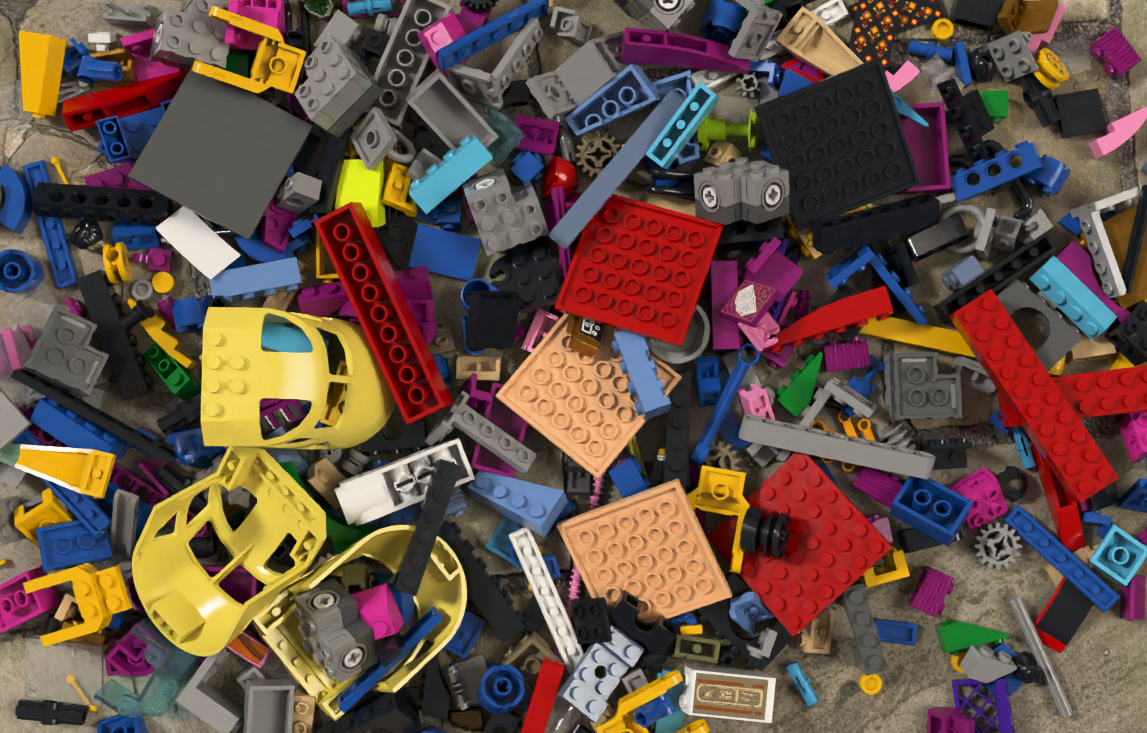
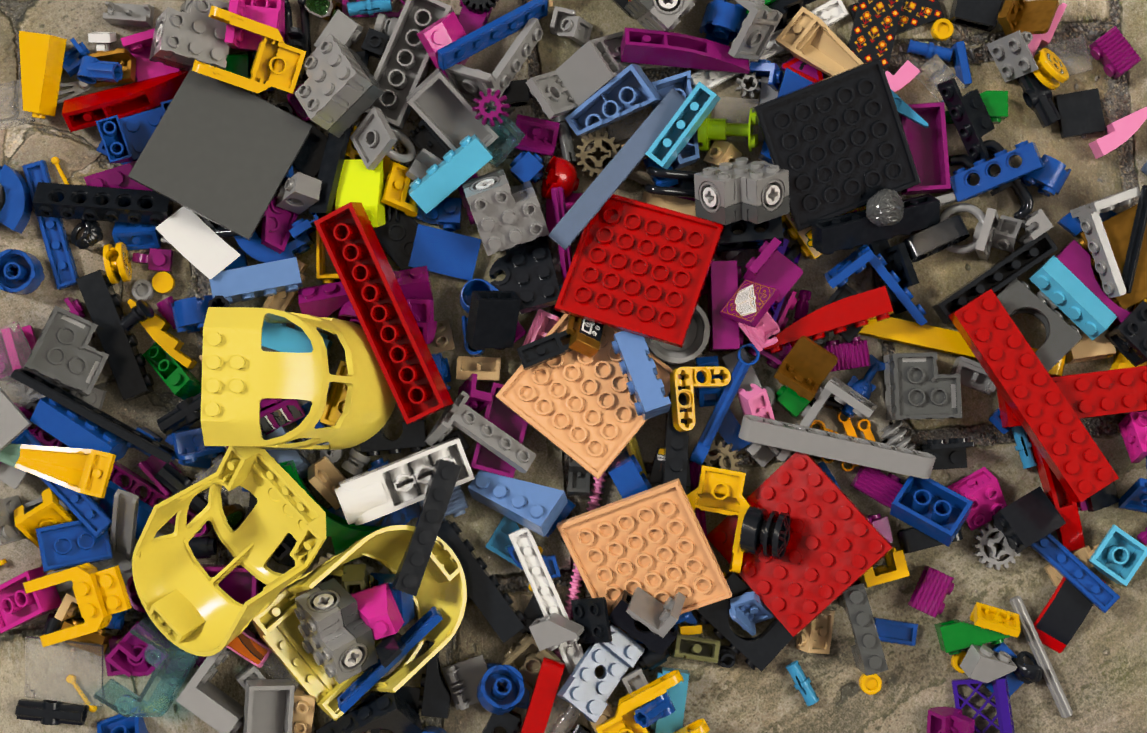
(33, 310): clear plate -> none
(466, 635): blue bracket -> none
(467, 719): dark brown rock -> none
(489, 100): none -> magenta gear
(543, 350): none -> black hinge
(554, 630): none -> light grey slope
(653, 613): none -> light grey bracket
(690, 382): none -> yellow beam
(728, 693): slope -> none
(766, 640): light grey bracket -> none
(805, 367): none -> pearl gold bracket
(885, 208): none -> dark grey hair
(962, 273): sand blue brick -> none
(979, 67): black piece -> none
(996, 619): none -> yellow bracket
(1022, 480): black piece -> none
(1028, 520): none -> black brick
(1104, 522): blue bracket -> none
(1133, 599): magenta panel -> none

